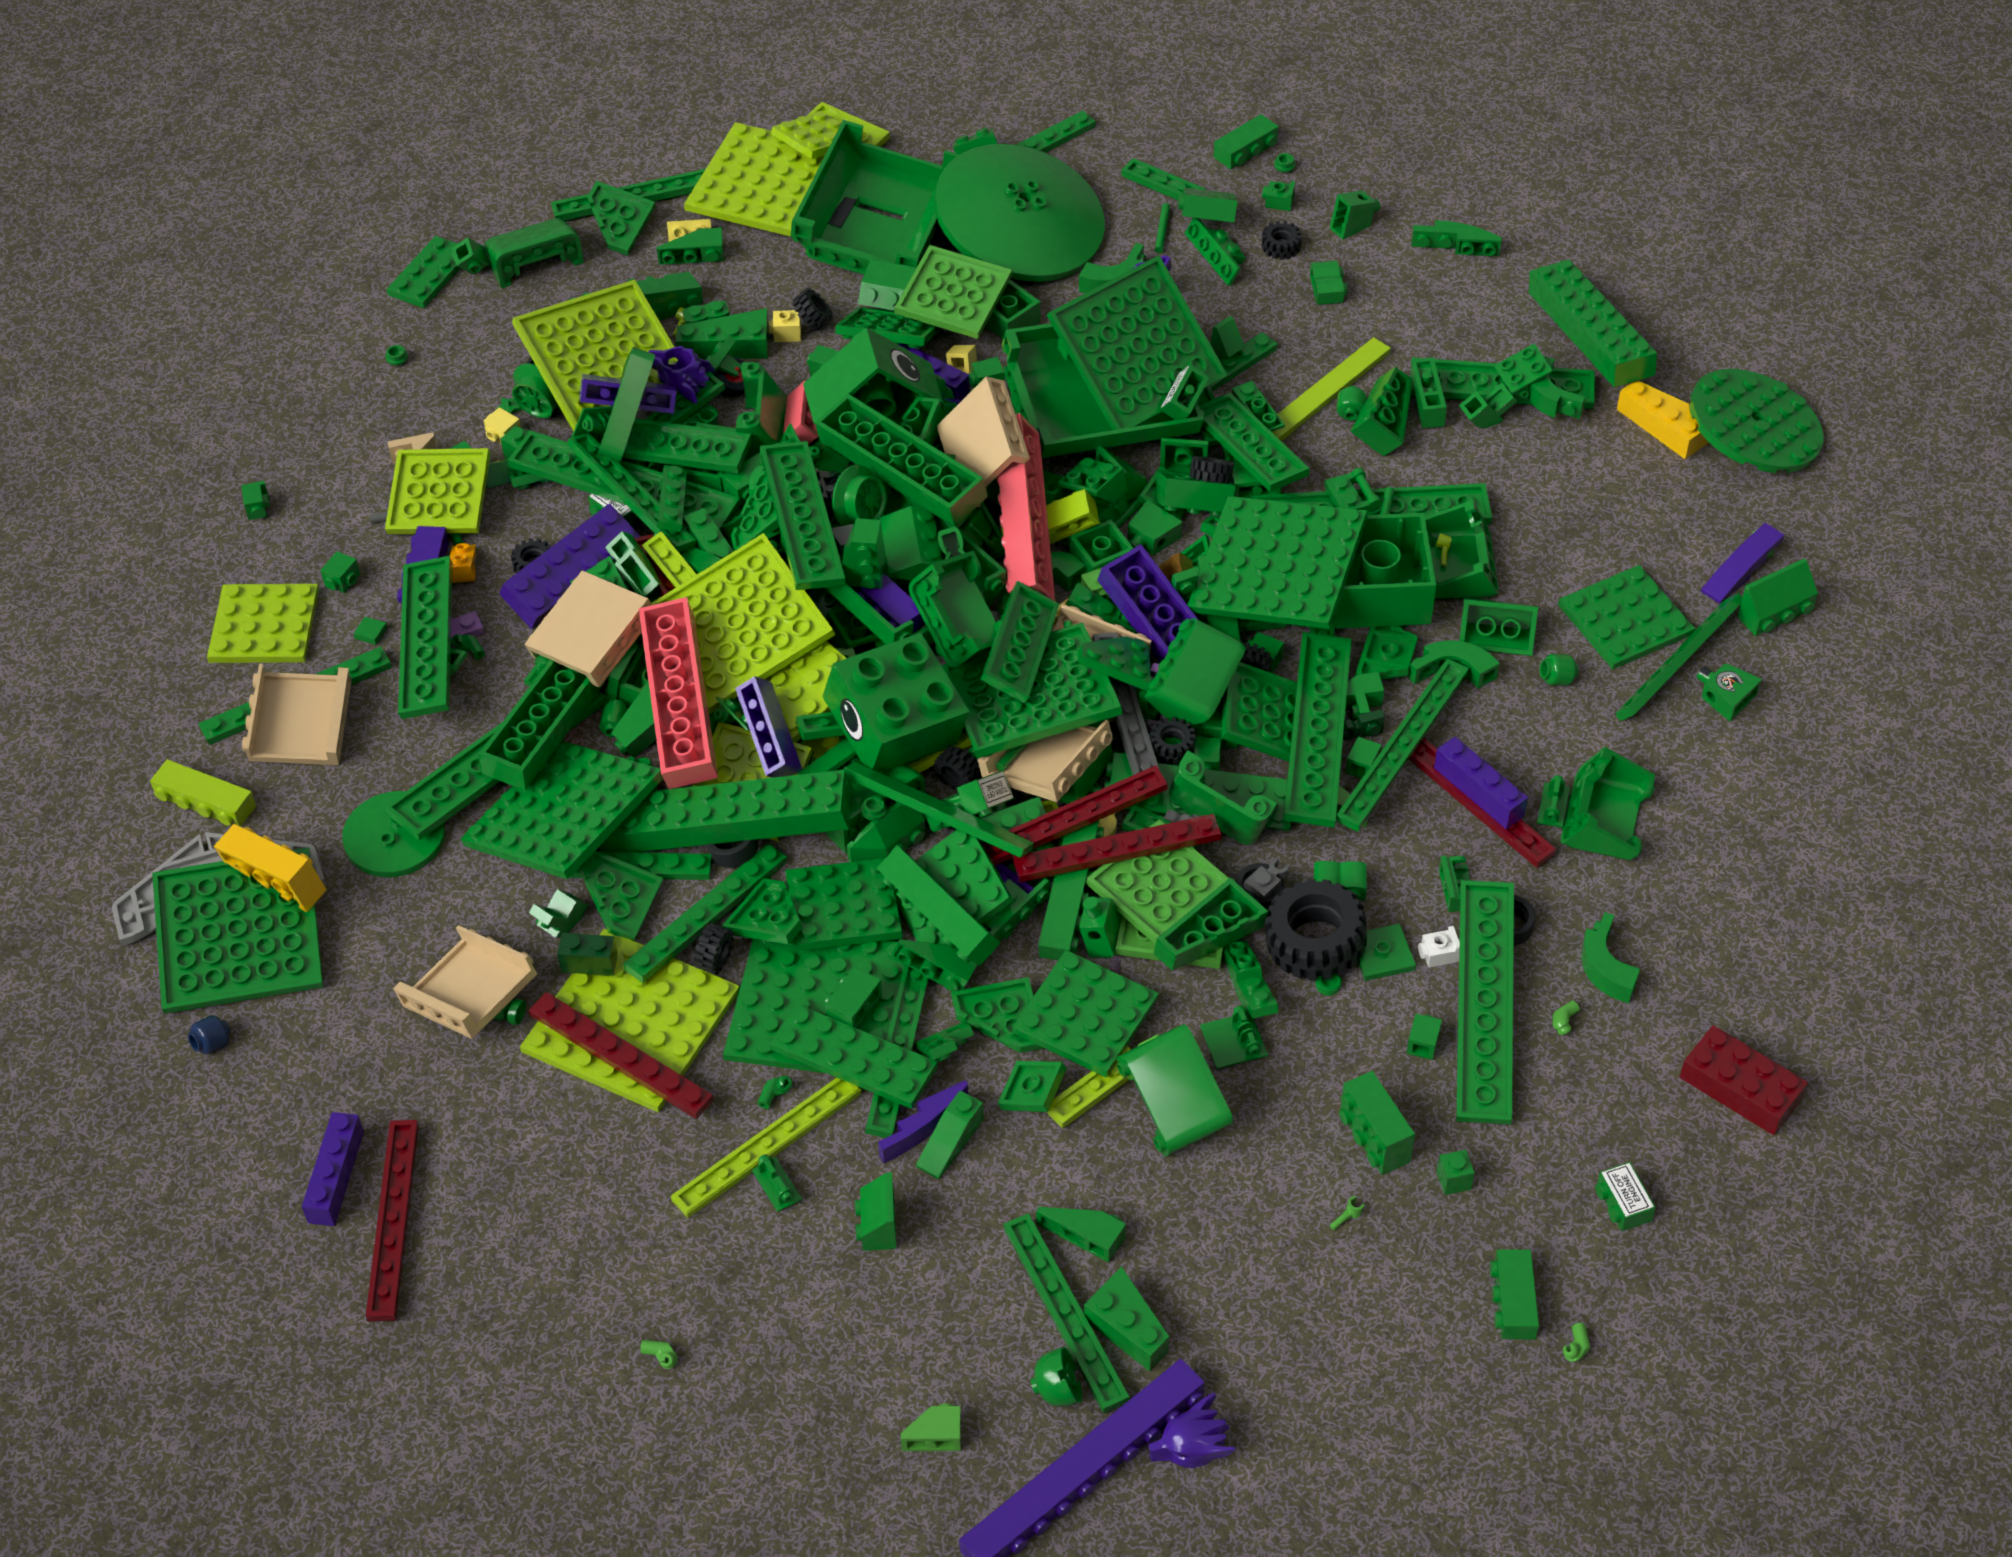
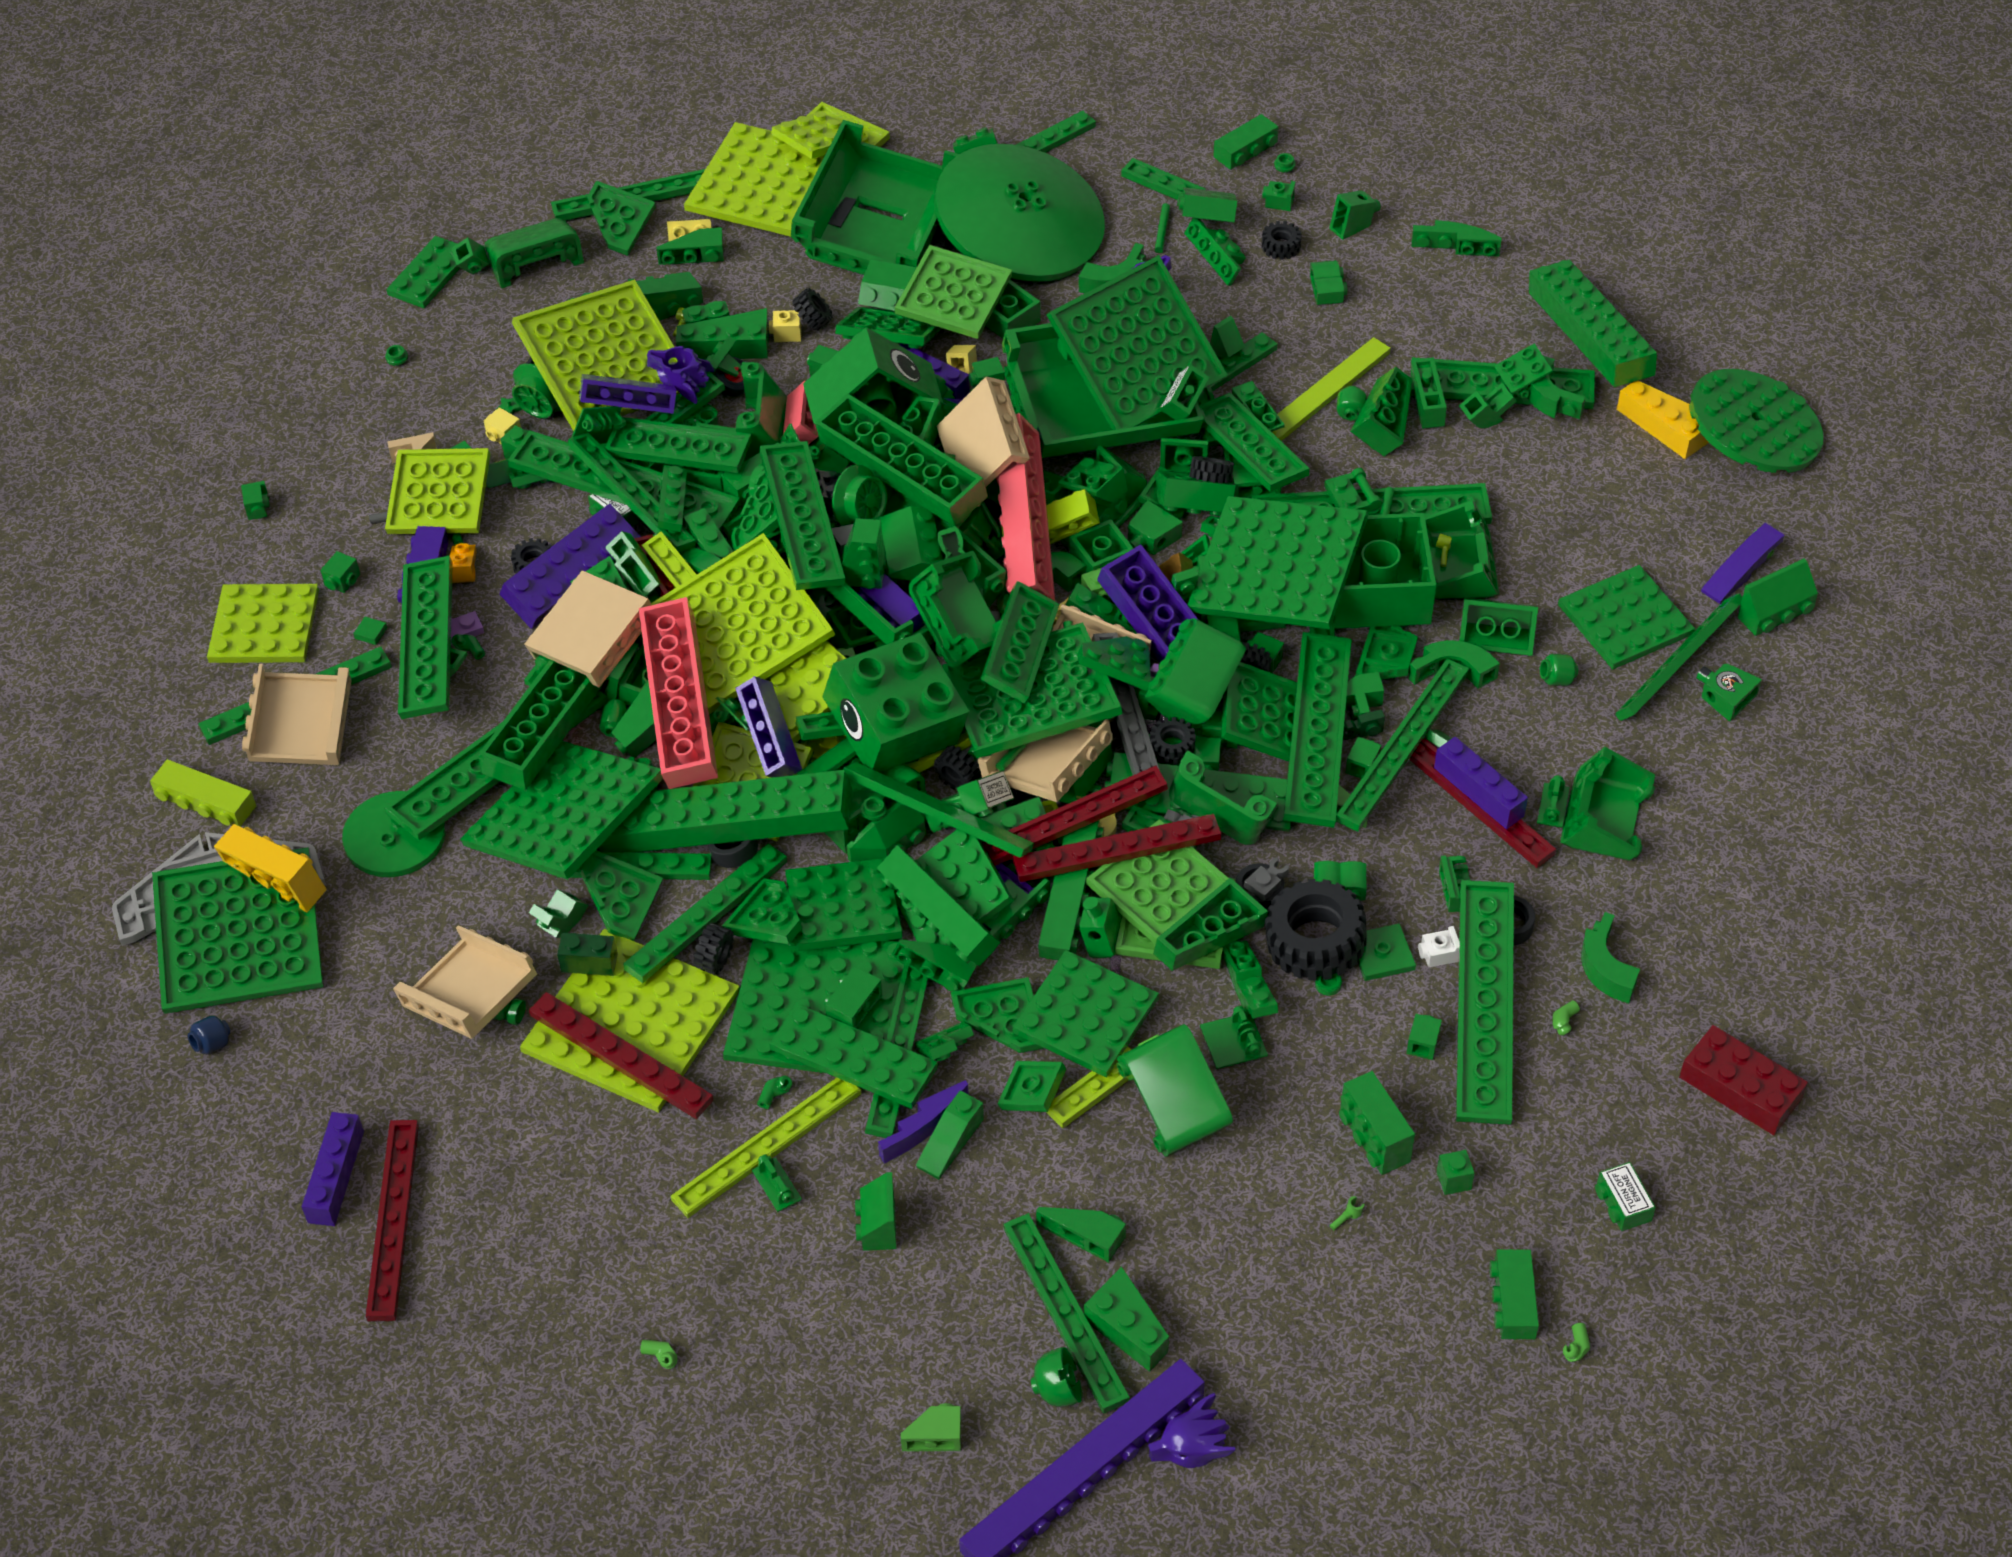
(626, 403): green beam -> none
(1437, 737): none -> green tile

